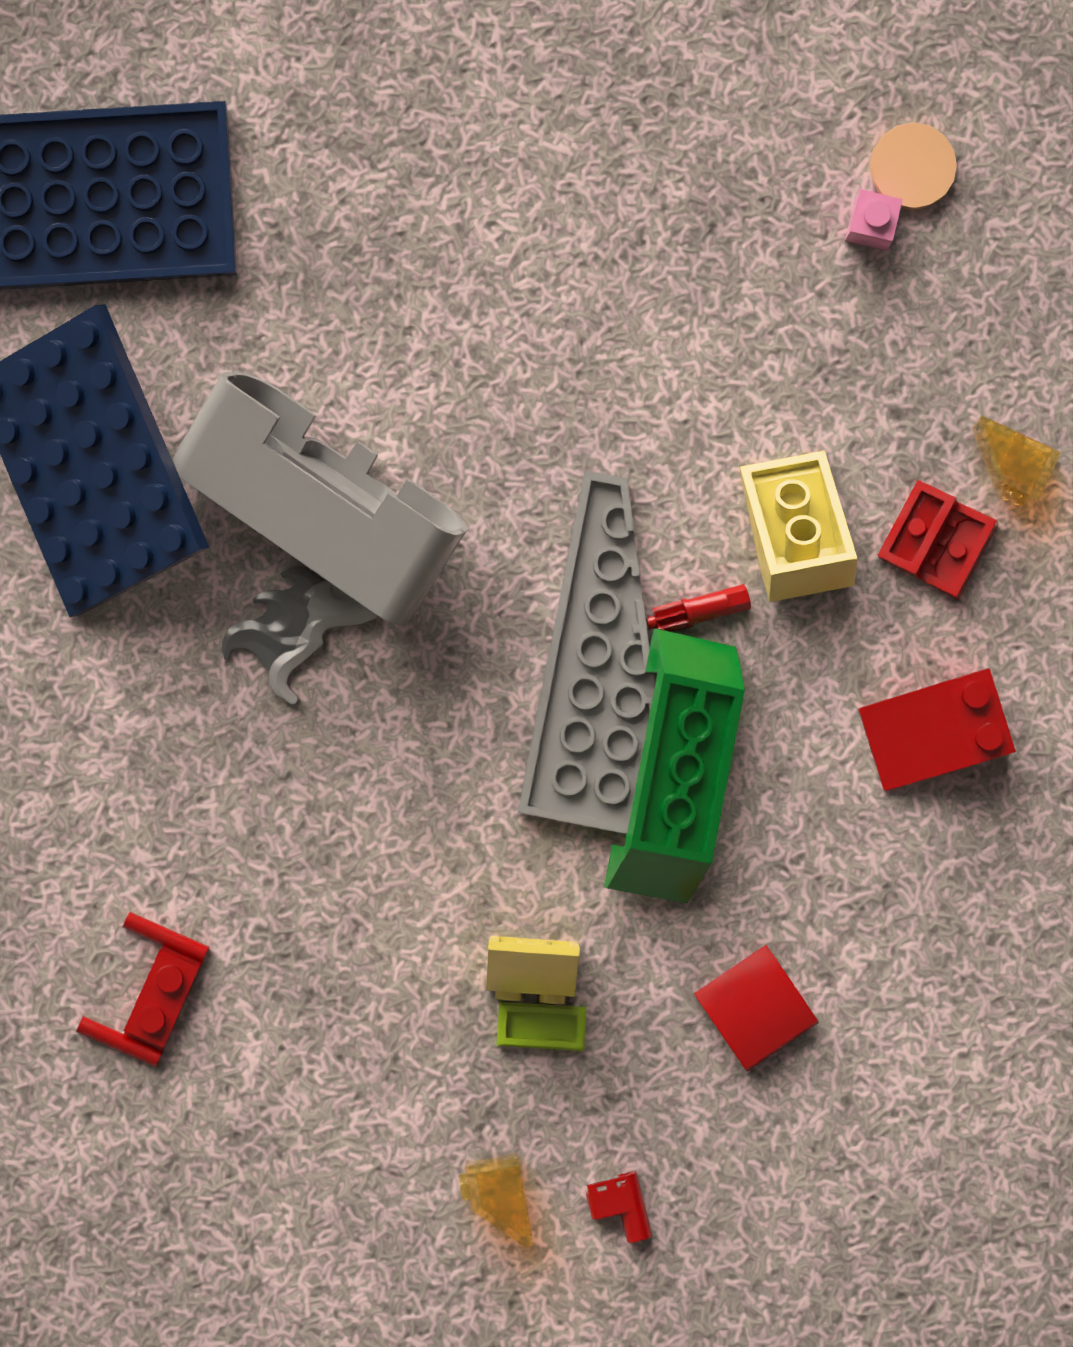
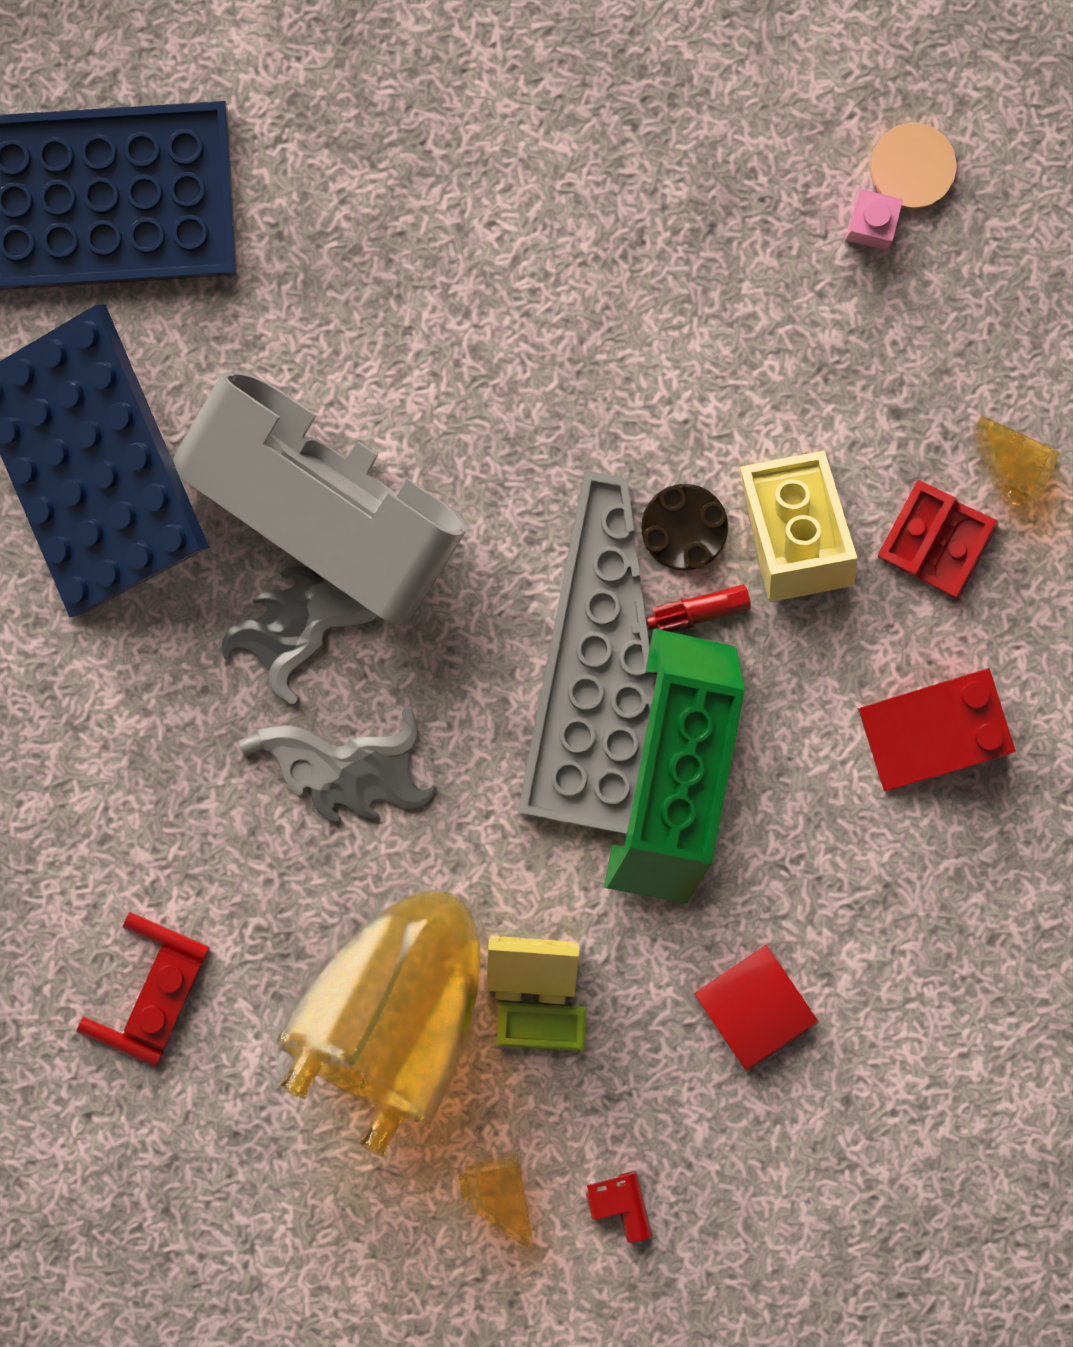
(346, 775): none -> piece
(390, 1013): none -> clear yellow windscreen
(684, 527): none -> dark brown dish

